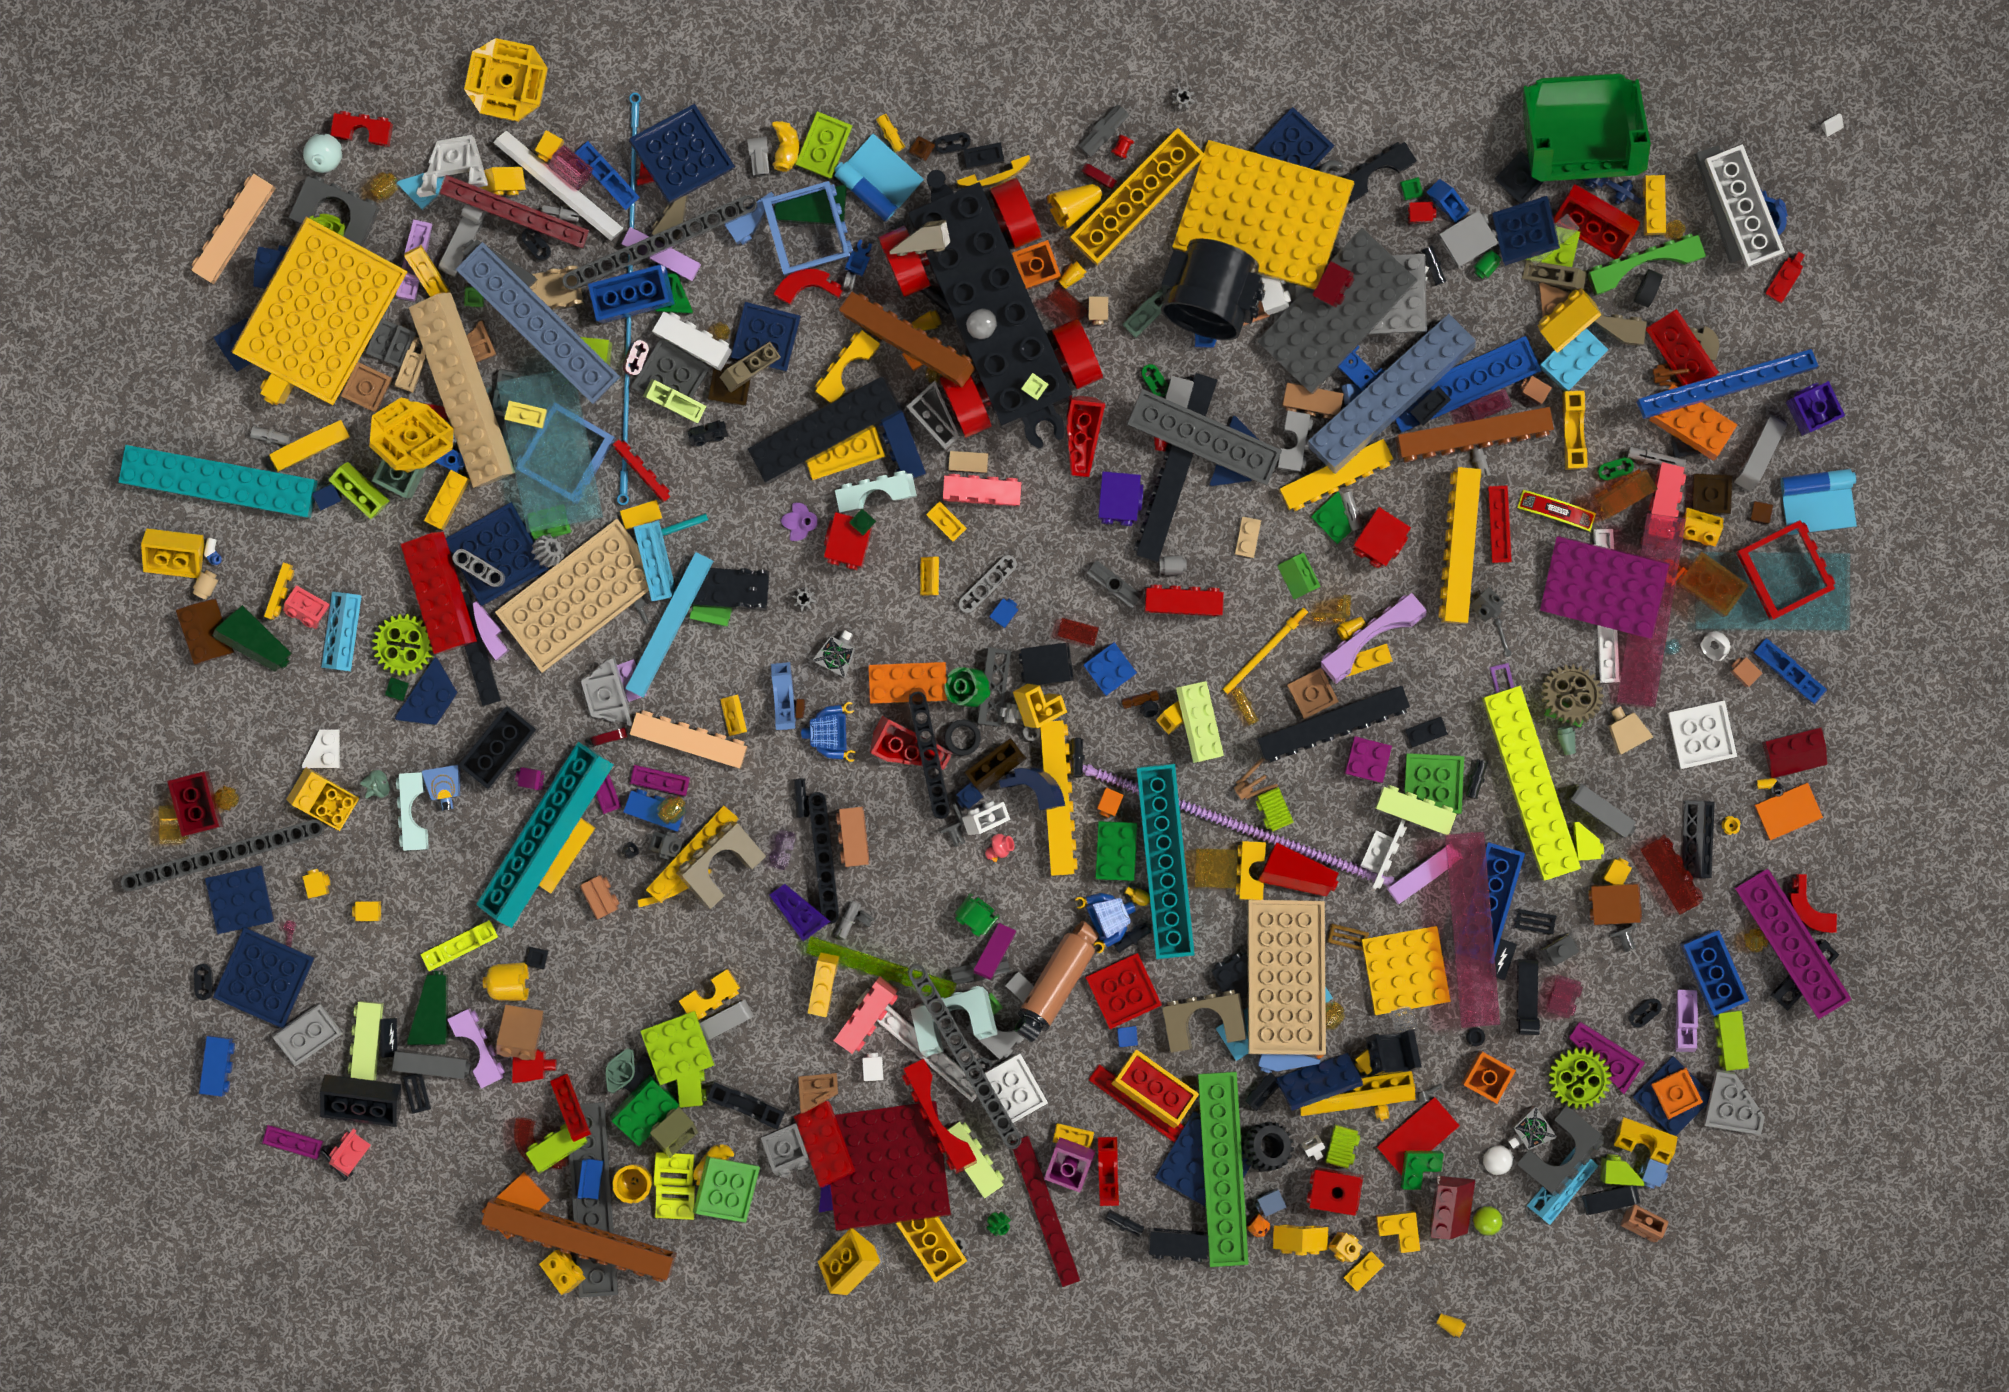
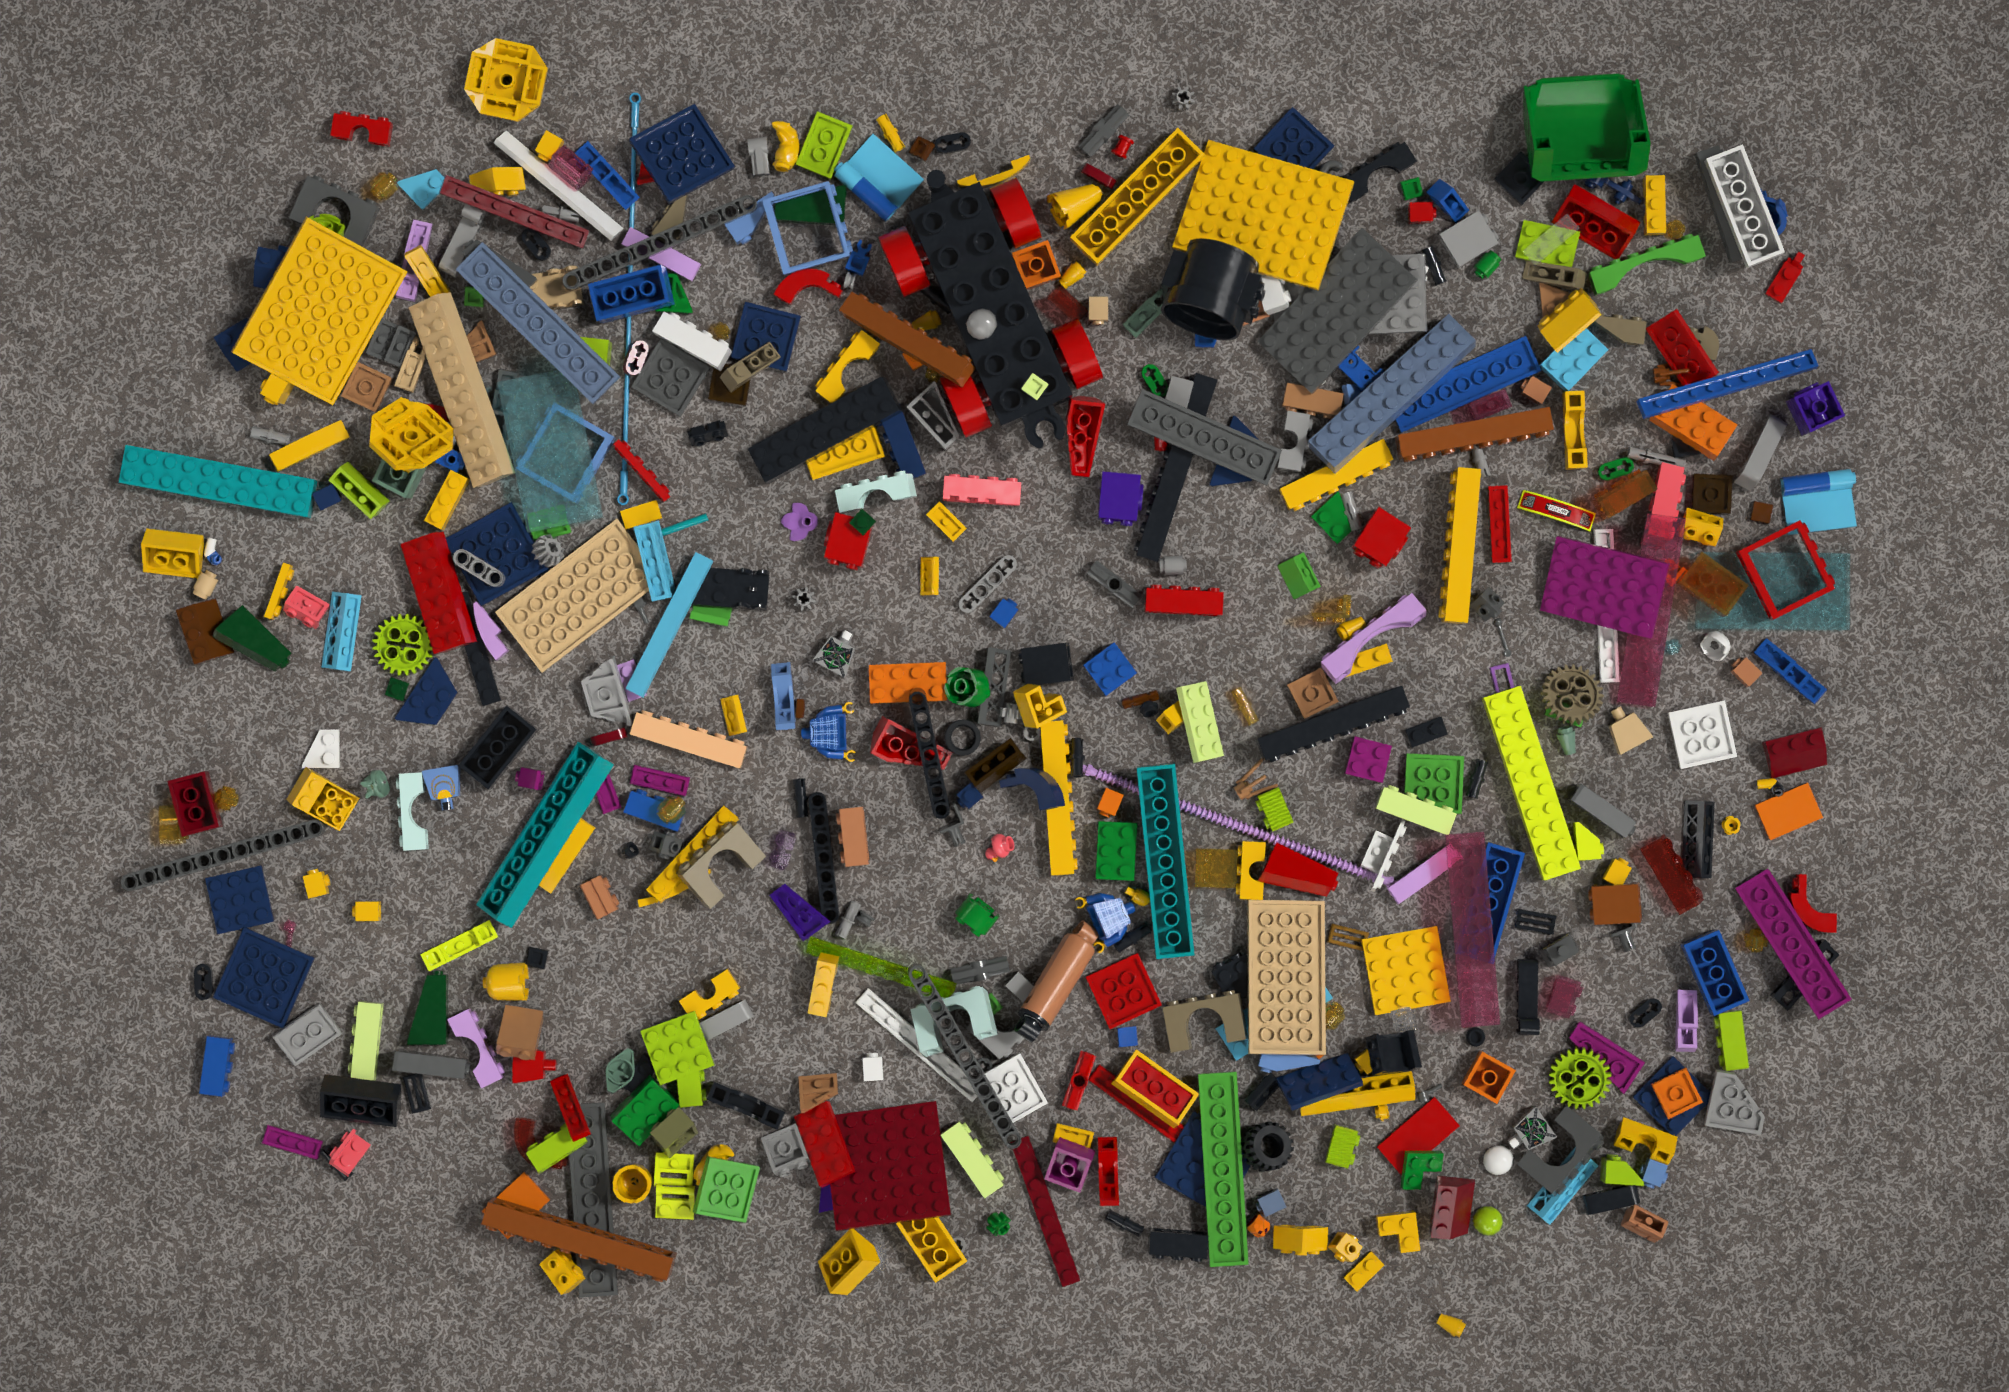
(233, 228): light nougat brick -> none
(322, 153): light aqua cylinder -> none
(388, 1031): black slope -> none
(451, 158): white wing -> none
(525, 414): light yellow plate -> none
(590, 1178): blue panel -> none
(674, 401): yellowish green slope -> none
(866, 1014): coral wedge -> none
(929, 236): dark tan slope -> none
(957, 1151): red arch -> none
(968, 461): tan tile -> none
(983, 155): black plate -> none
(985, 818): white brick -> none
(994, 951): magenta tile -> none
(1074, 1092): none -> red piece
(1078, 631): clear red plate -> none
(1248, 537): tan plate -> none
(1291, 624): yellow bar -> none
(1313, 1147): white tile -> none
(1323, 1196): red brick -> none
(1333, 284): dark red brick -> none
(1430, 406): black plate -> none
(1504, 957): black slope -> none
(1526, 230): dark blue plate -> none
(1648, 288): black tyre -> none
(1832, 125): white slope -> none

